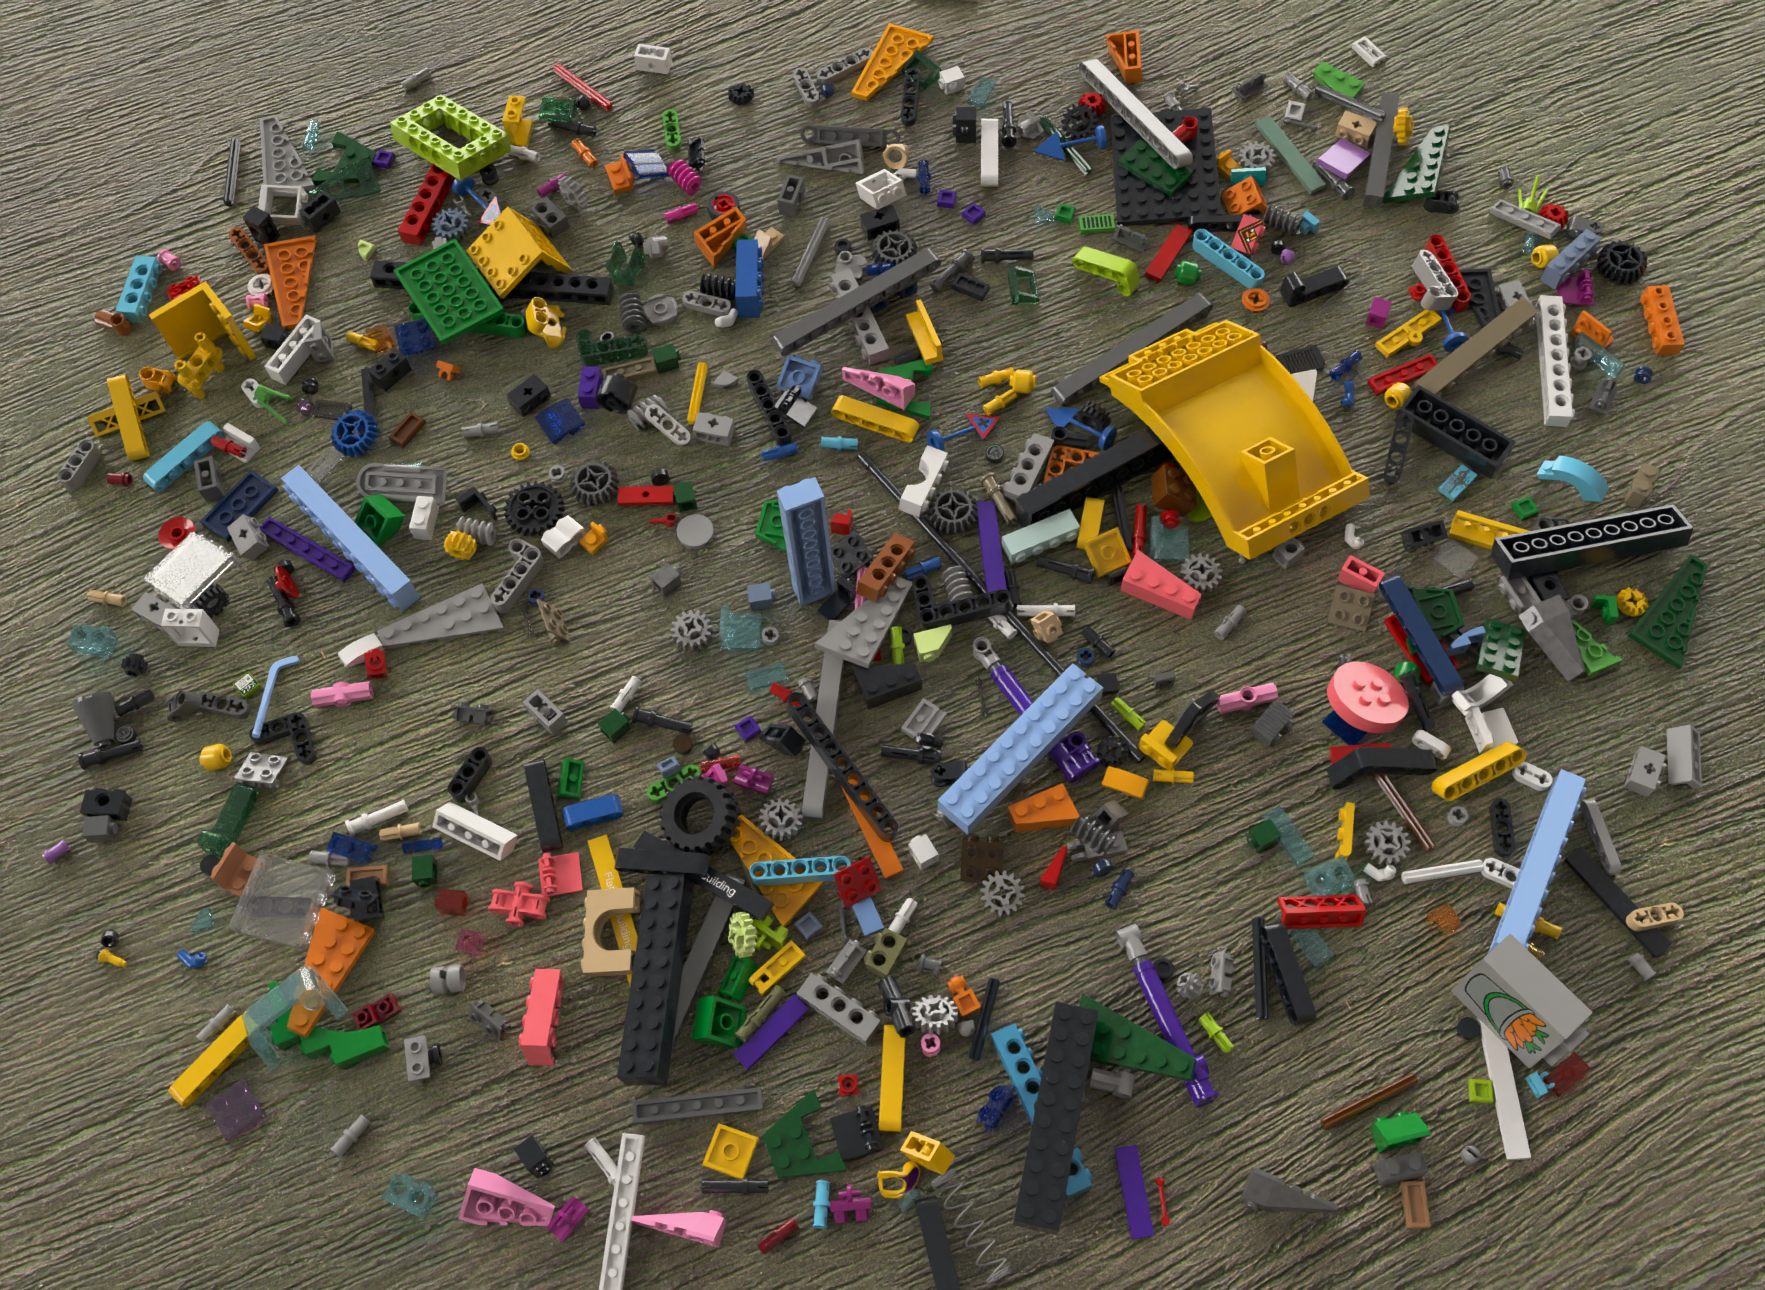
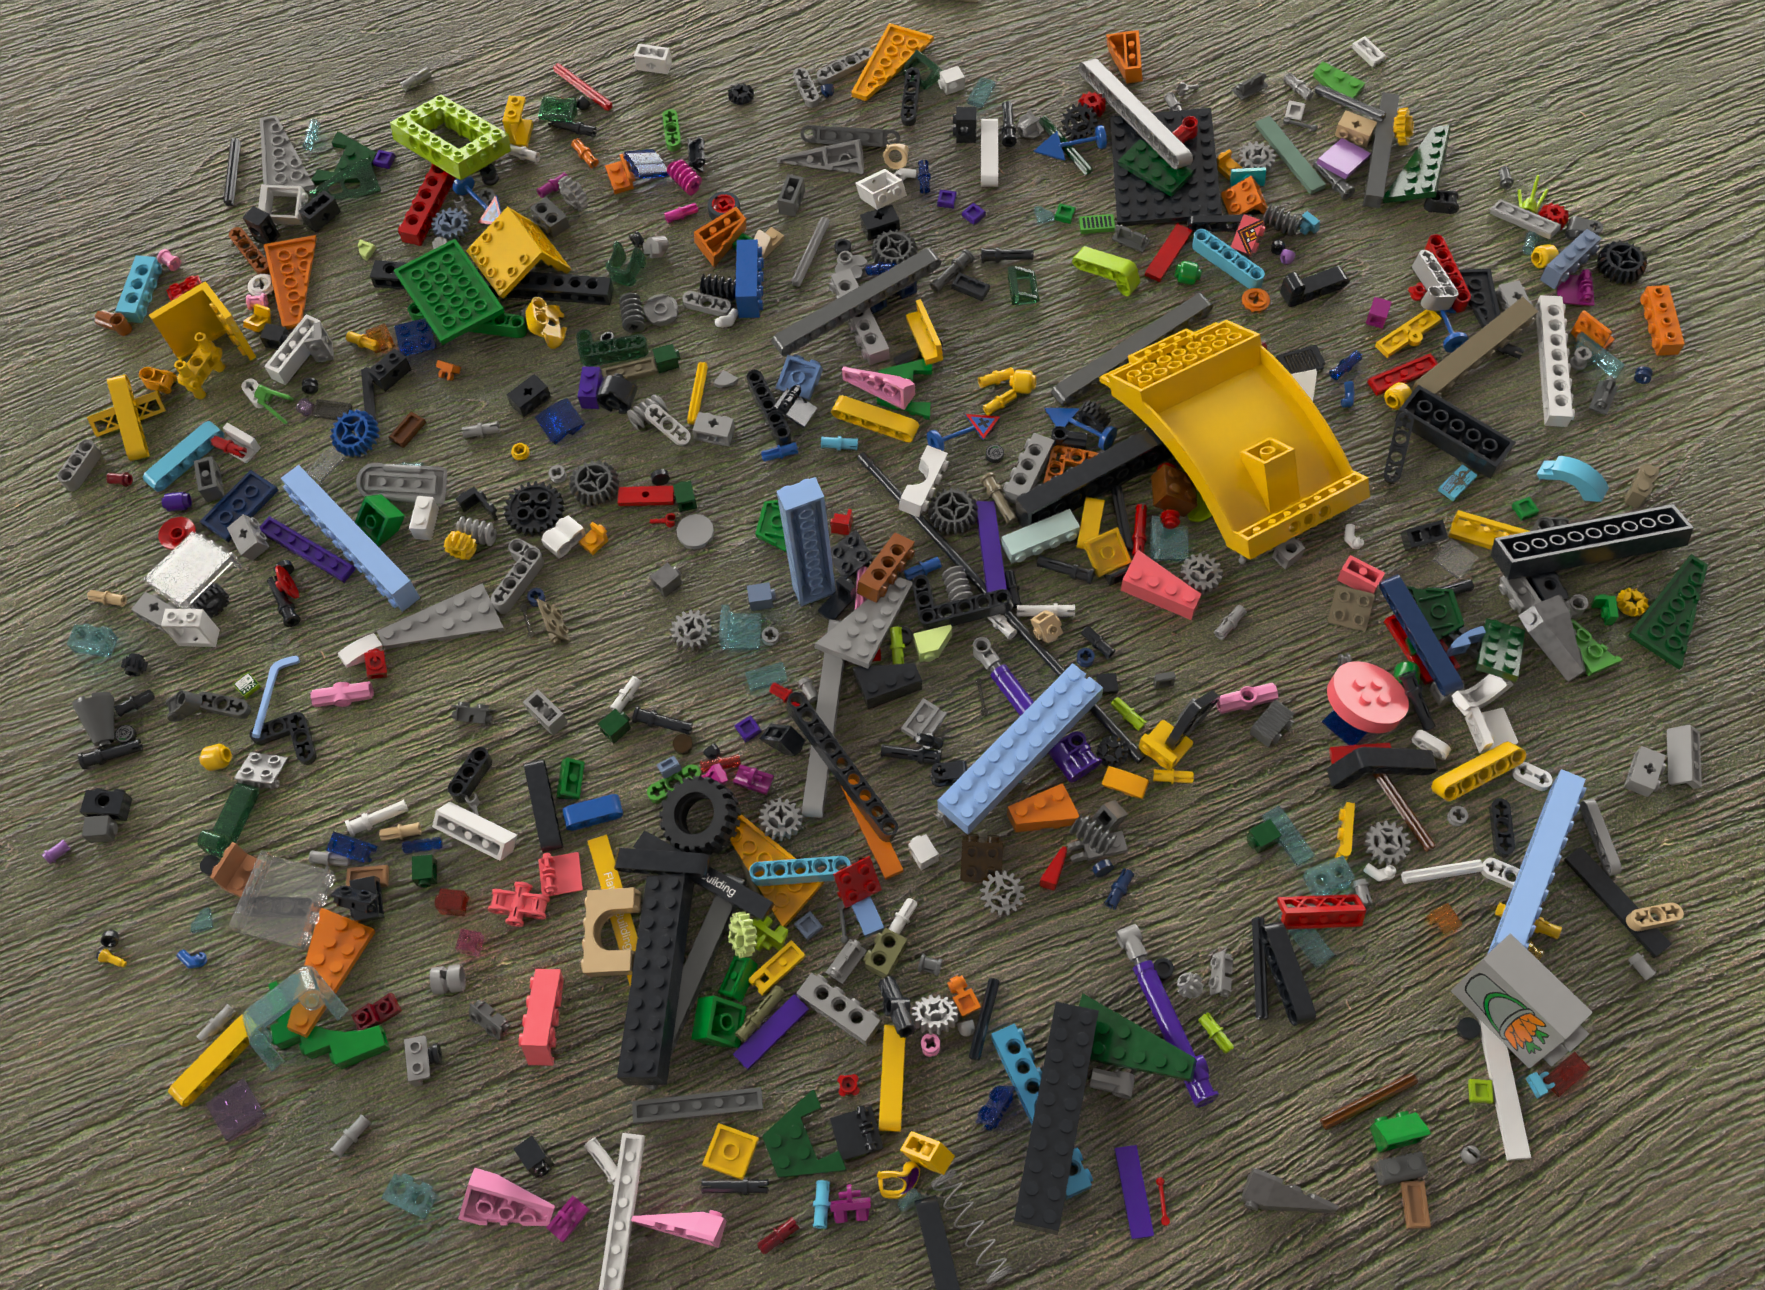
(176, 501): none -> dark purple brick

